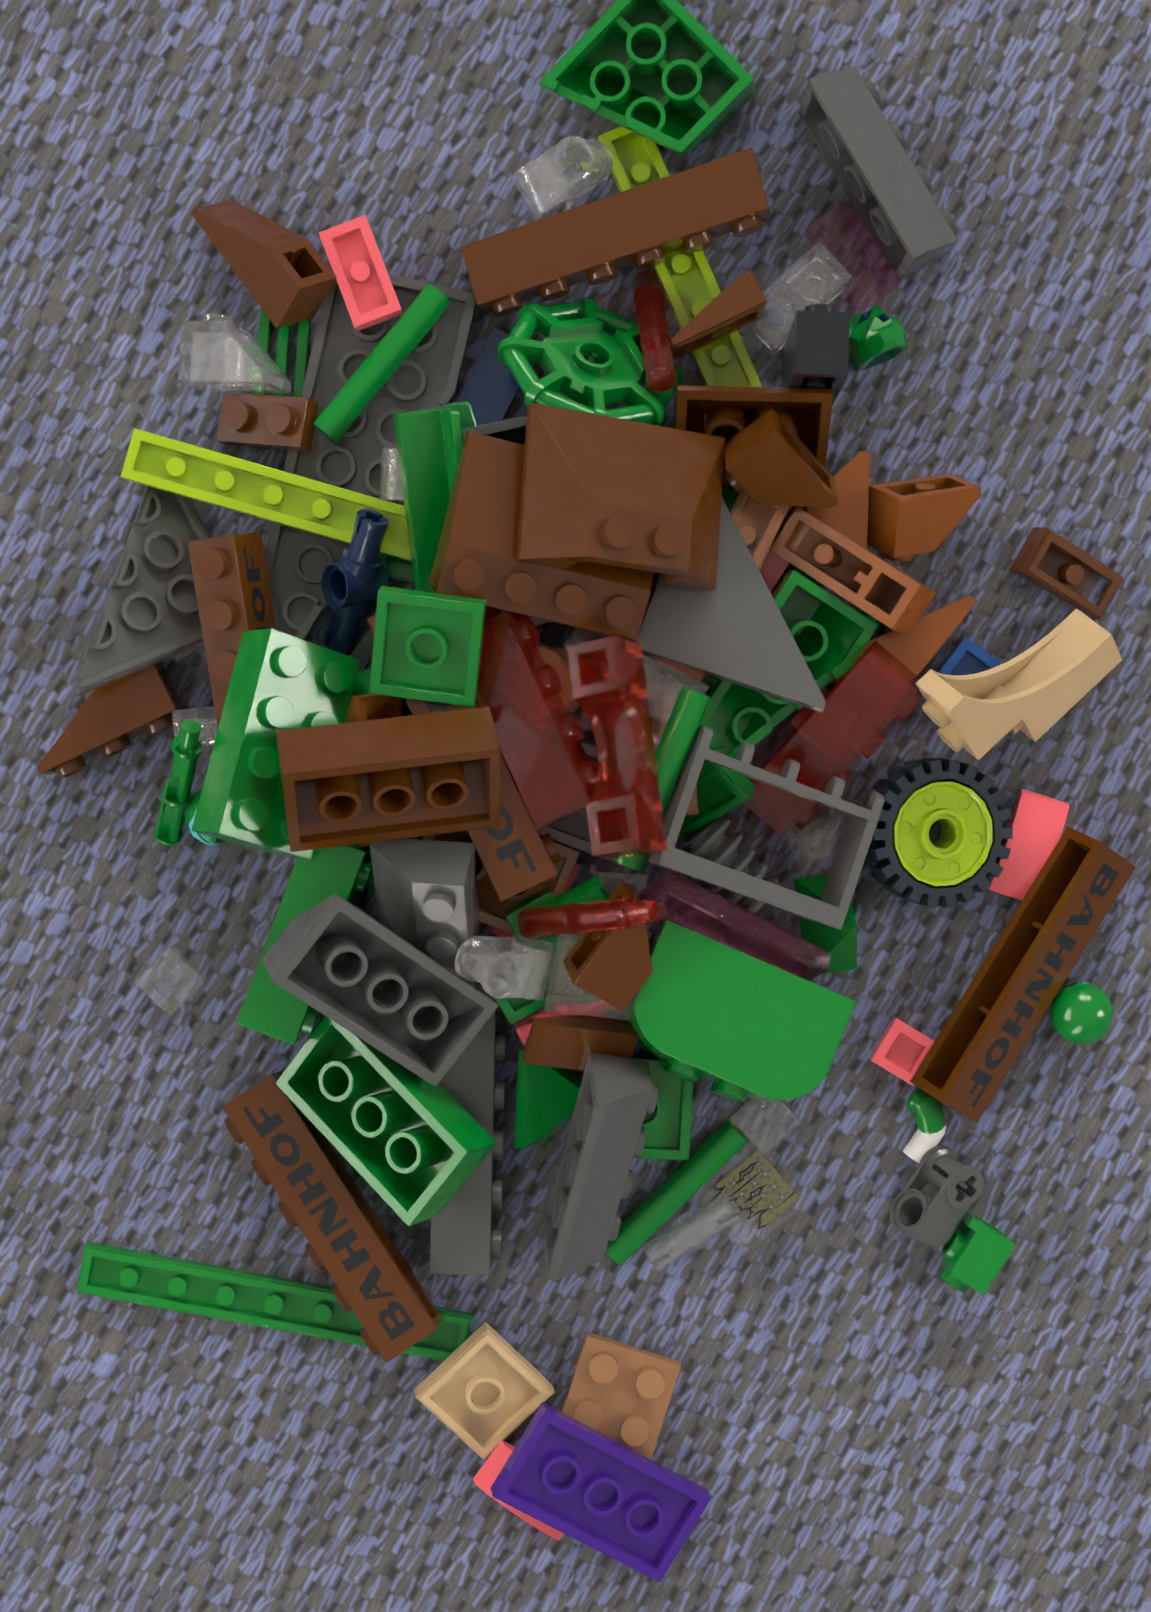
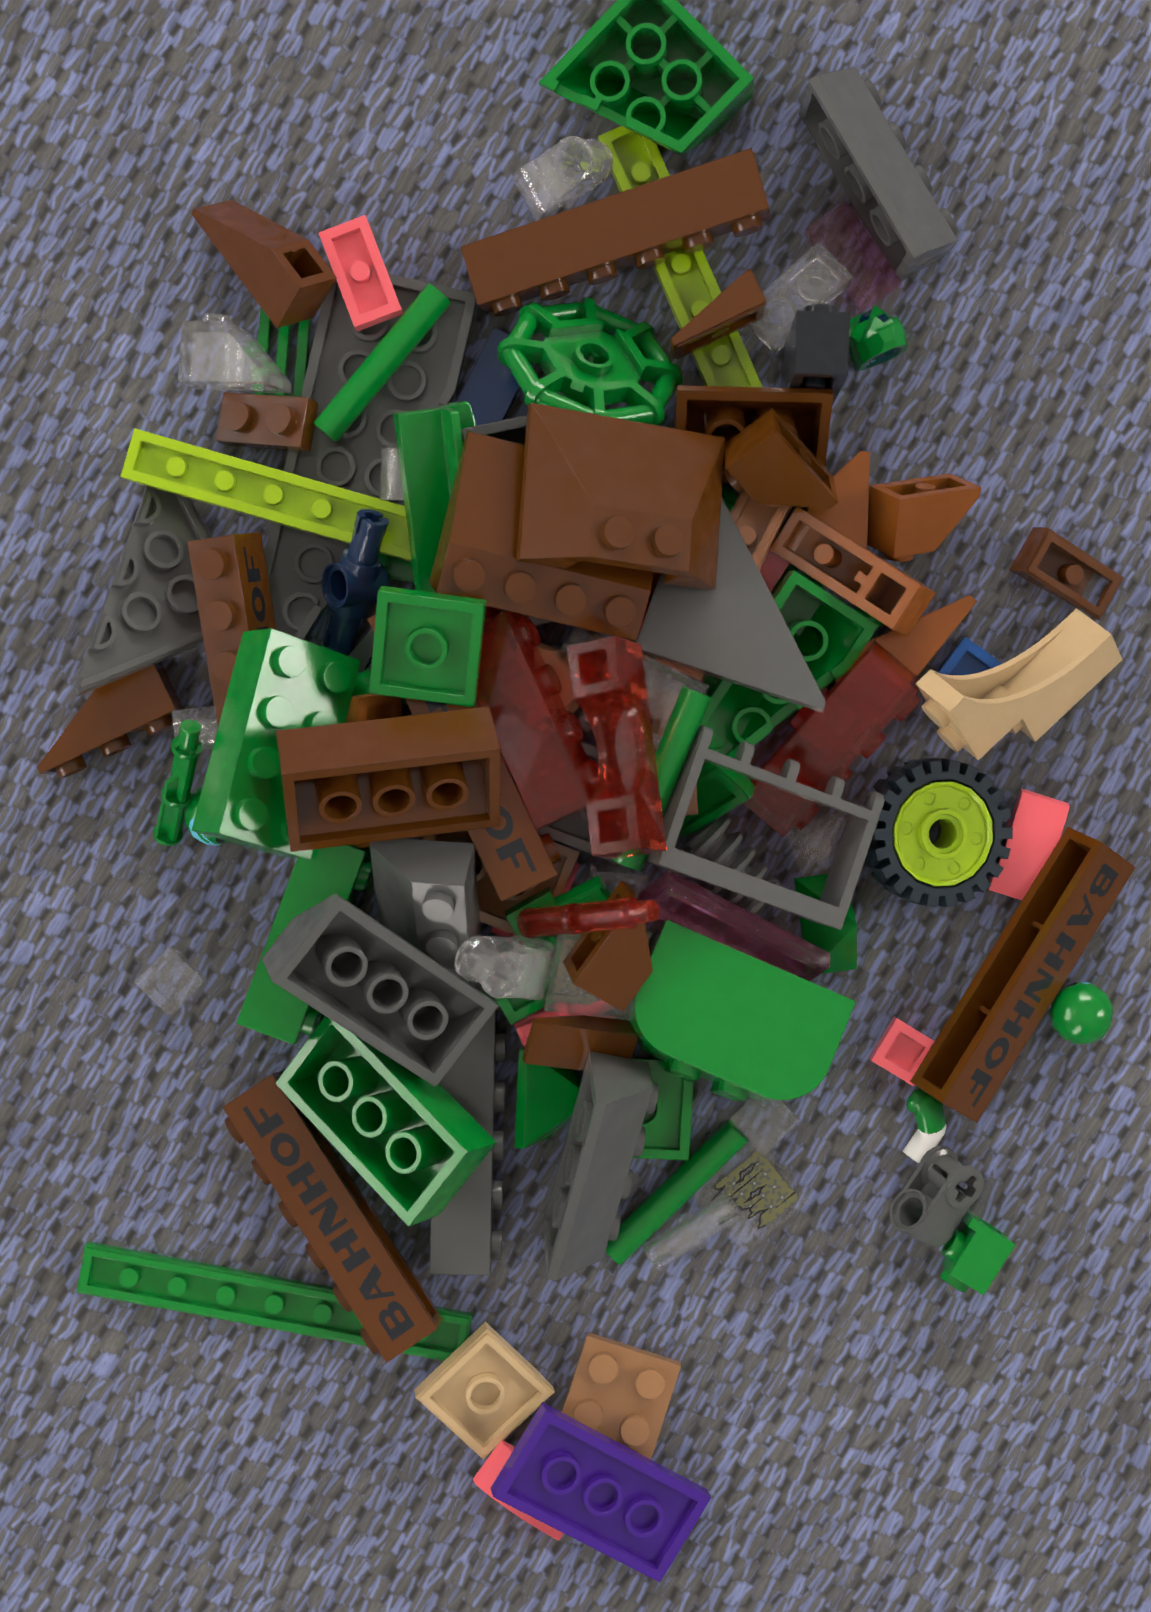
(654, 333): clear red piece -> none

